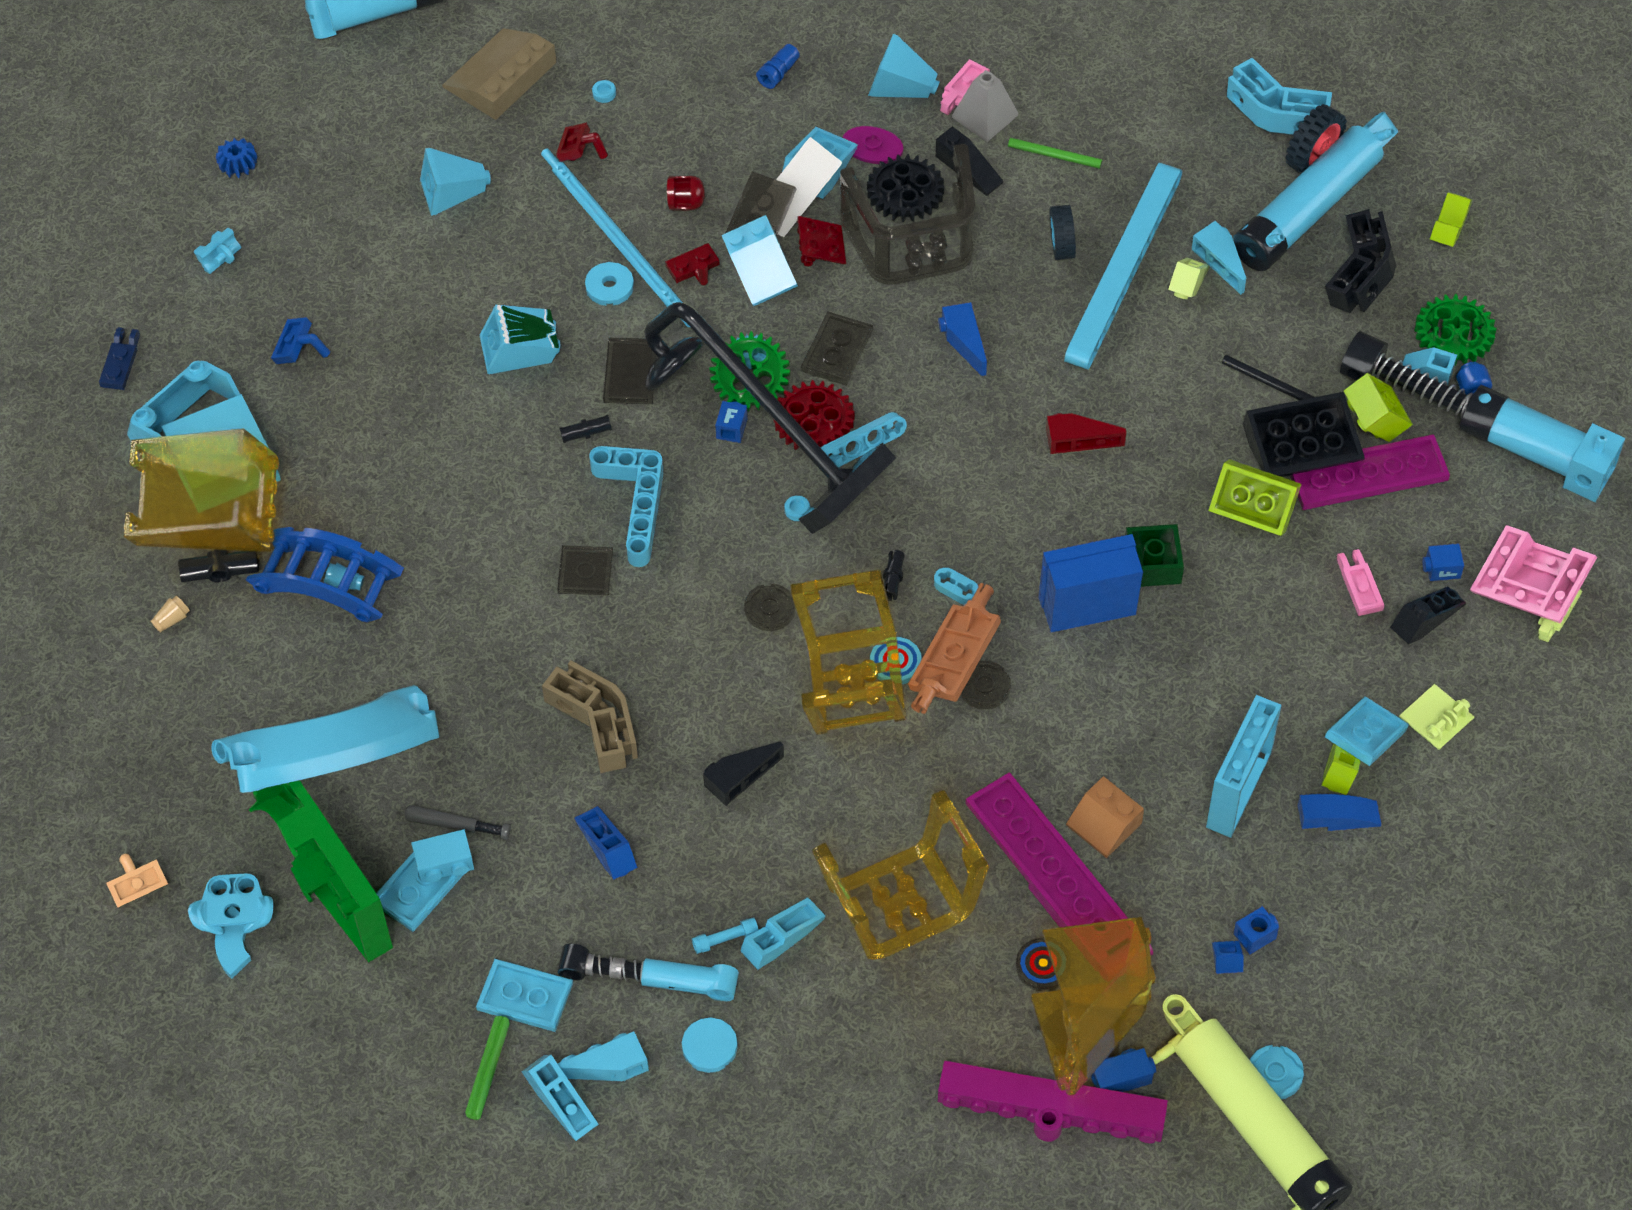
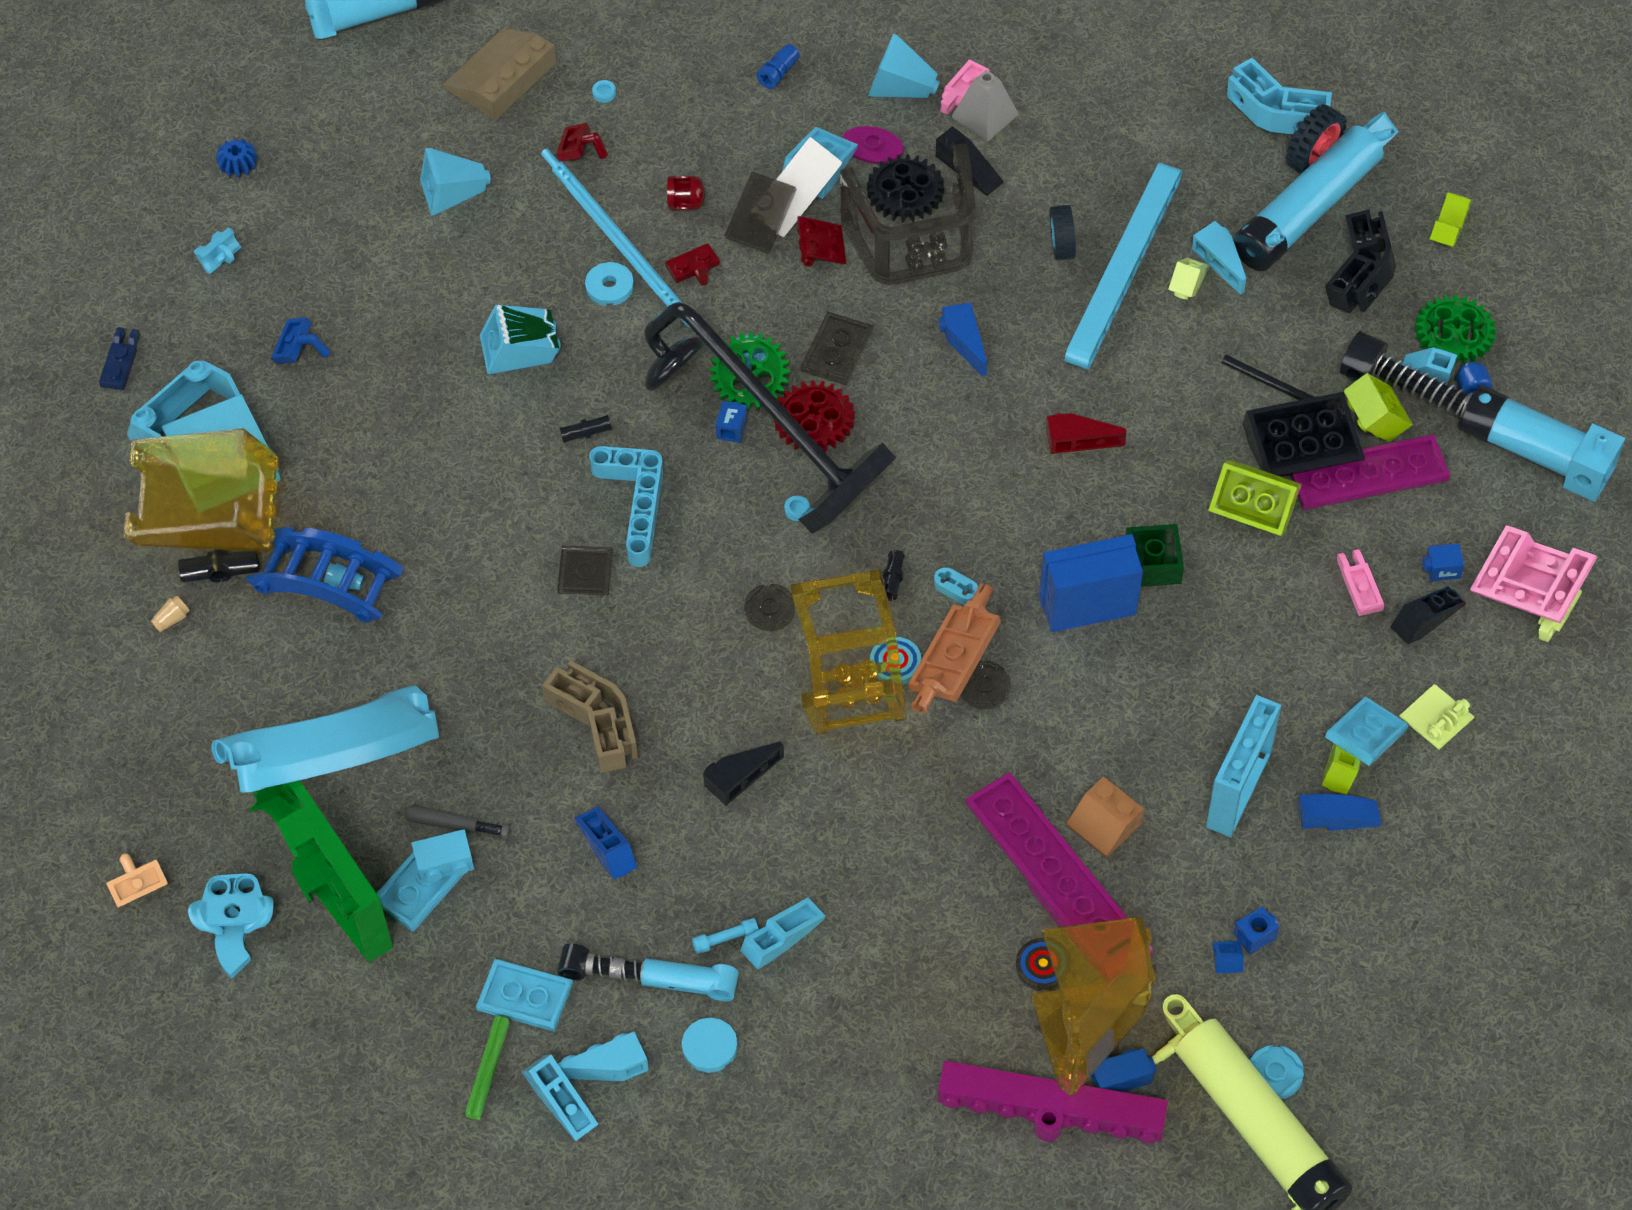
(627, 370): clear smoke tile -> none
(759, 260): slope -> none
(860, 437): medium azure beam -> none
(961, 906): clear yellow windscreen -> none
(1055, 153): bright green bar -> none

